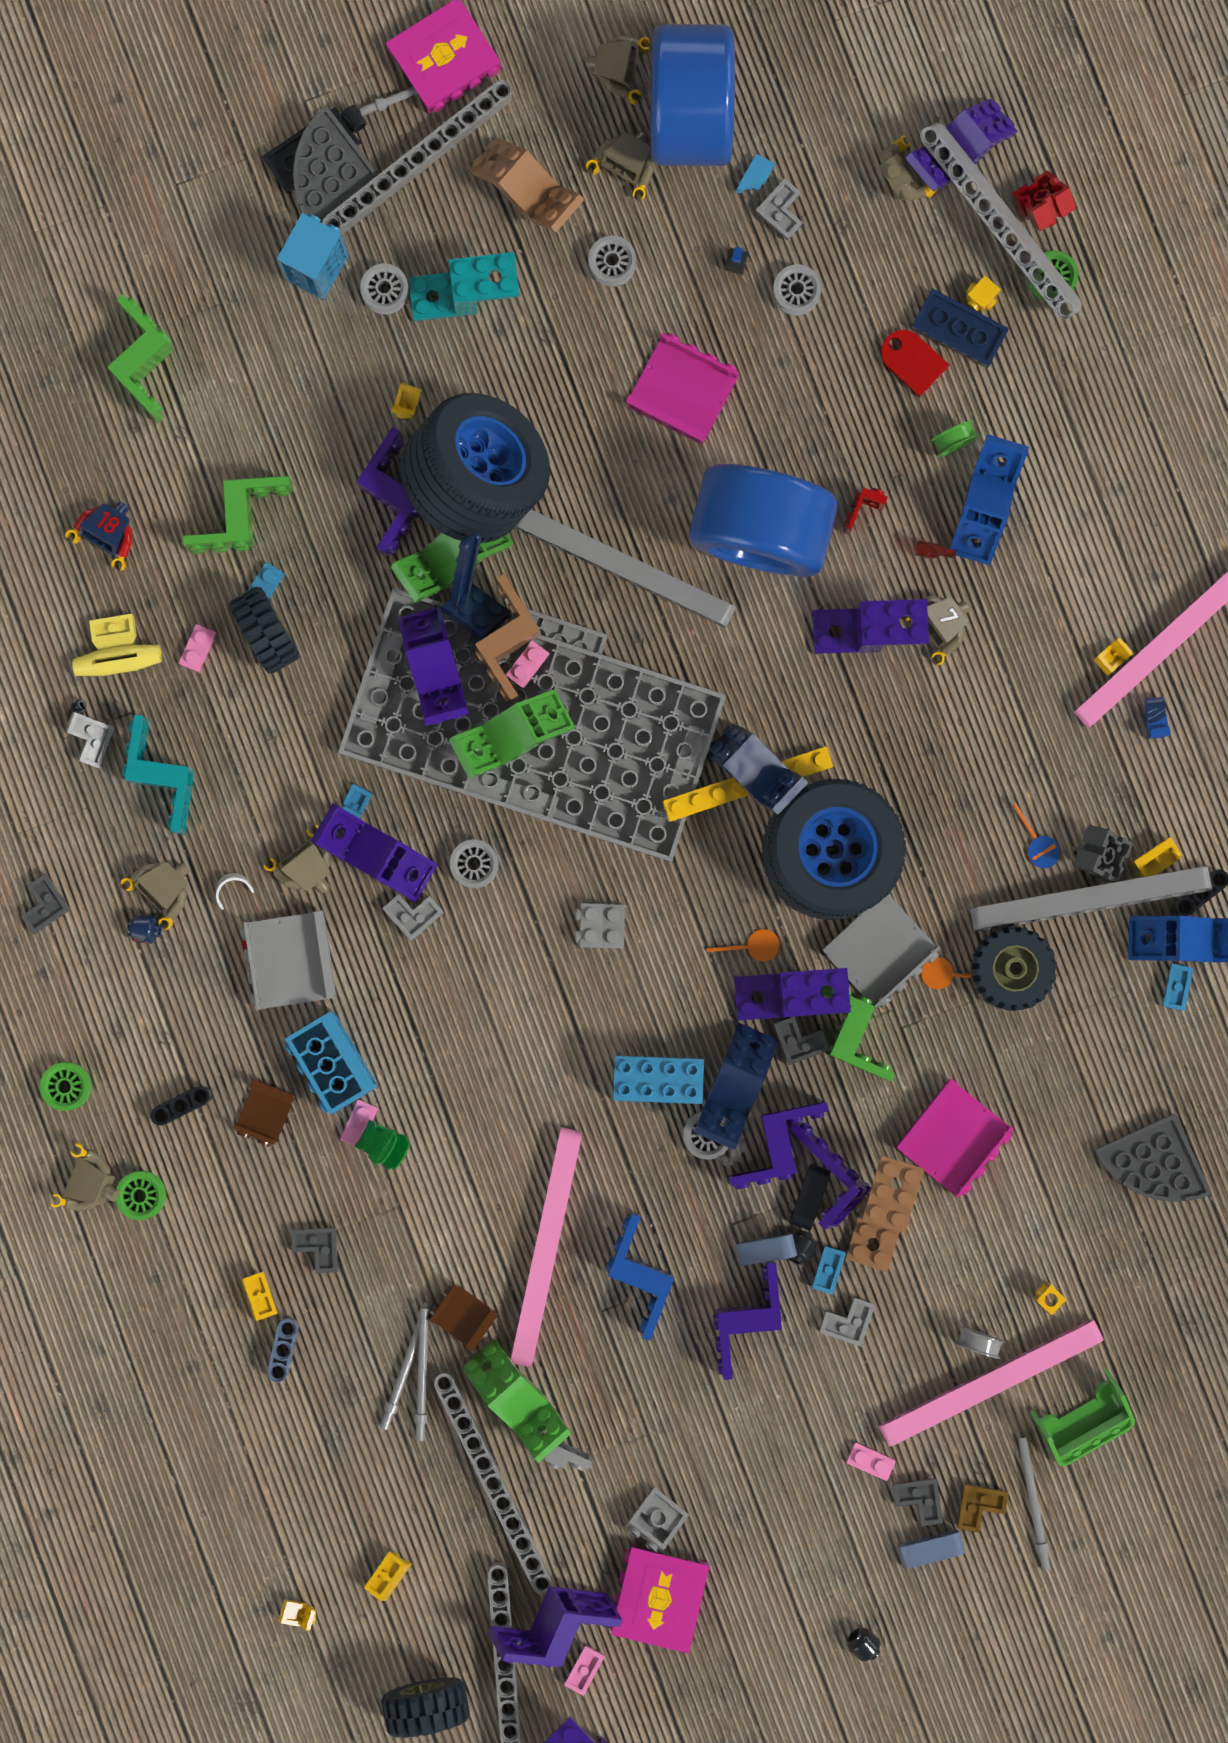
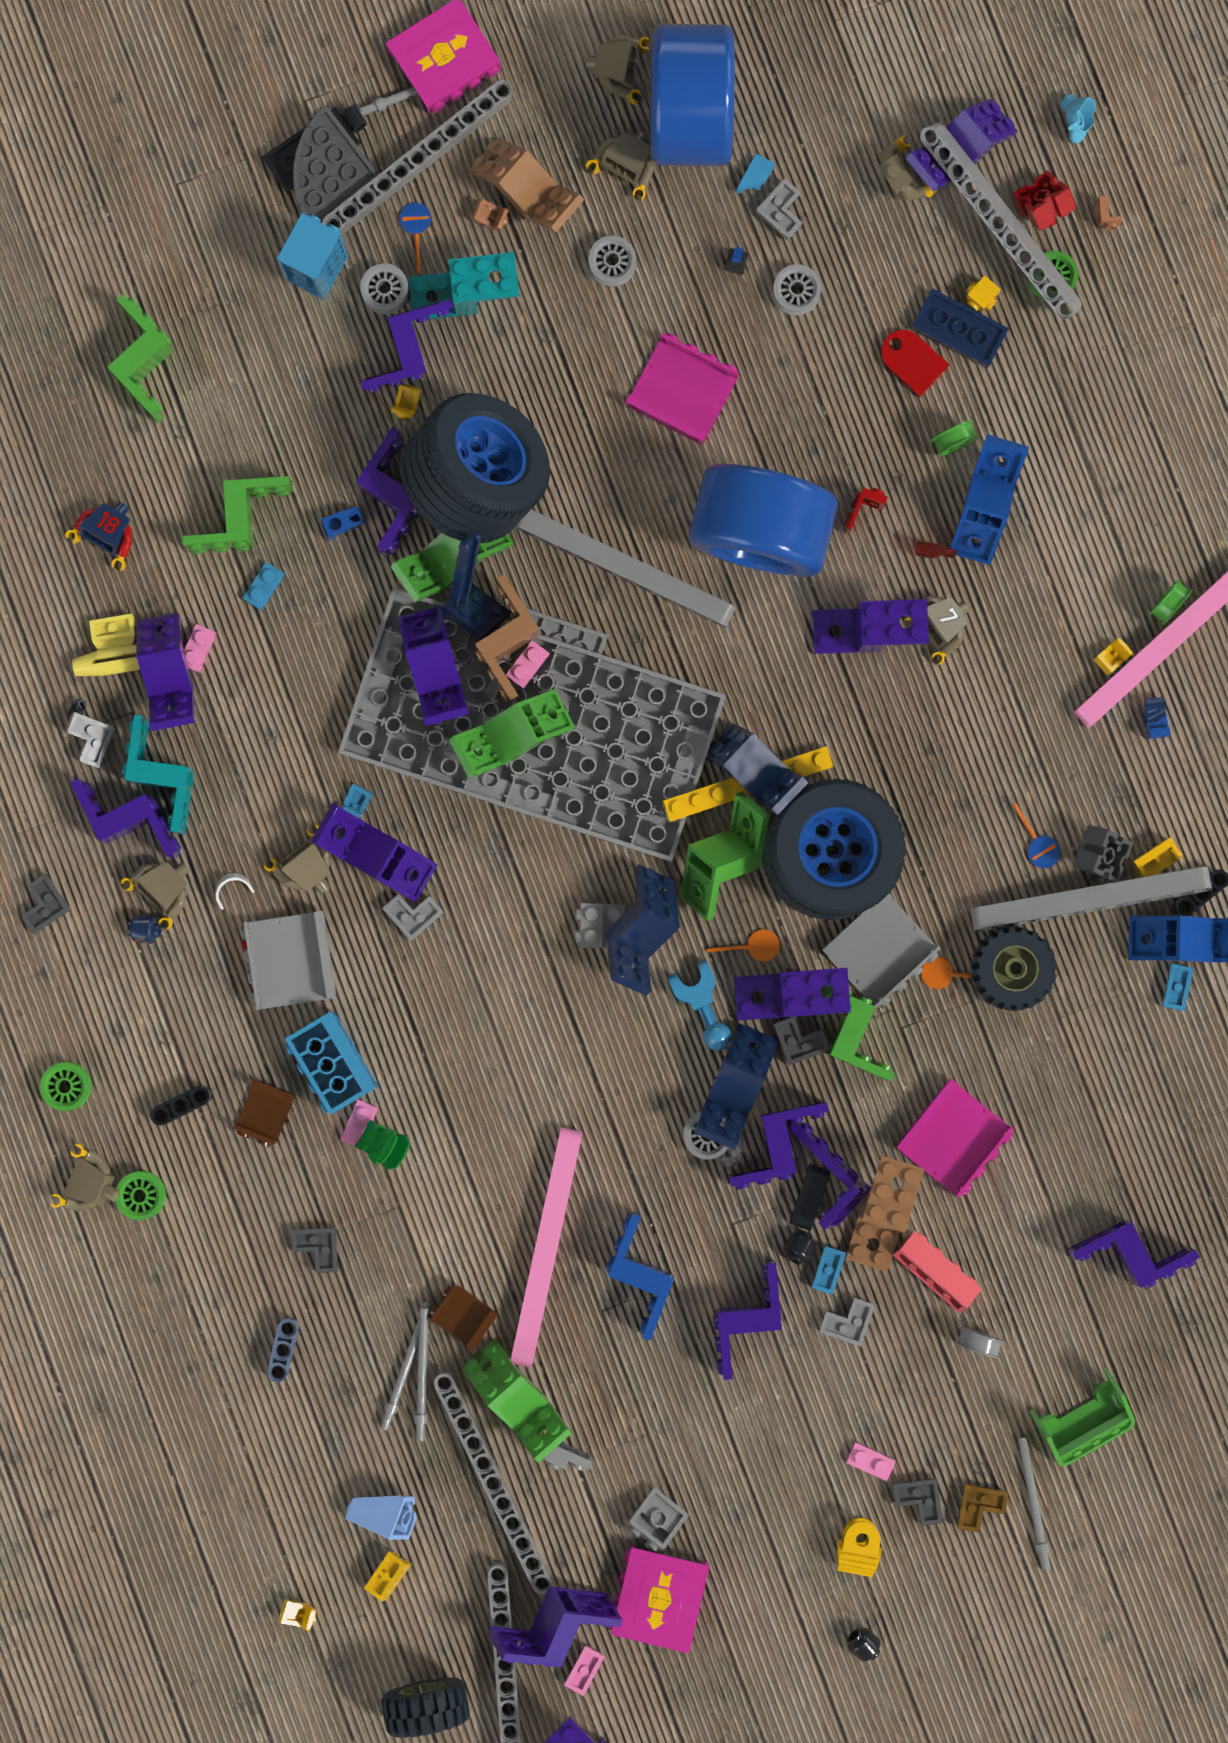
(126, 818): none -> dark purple bracket
(165, 671): none -> dark purple bracket
(259, 1296): yellow hinge -> none
(263, 630): black wheel -> none
(342, 522): none -> blue leg
(384, 1515): none -> light blue slope
(407, 346): none -> dark purple bracket
(415, 219): none -> blue piece
(478, 844): light grey wheel -> none
(490, 215): none -> nougat bracket
(642, 930): none -> dark blue bracket
(658, 1079): dark azure brick -> none
(716, 1035): none -> dark azure piece
(724, 856): none -> bright green bracket
(766, 1249): sand blue beam -> none
(855, 1556): none -> yellow piece
(931, 1549): sand blue beam -> none
(937, 1271): none -> coral brick
(990, 1383): bright pink beam -> none
(1041, 1293): yellow bracket -> none
(1078, 115): none -> medium azure hair
(1101, 210): none -> nougat bracket
(1133, 1254): none -> dark purple bracket
(1156, 1162): dark grey plate -> none
(1170, 602): none -> bright green wheel

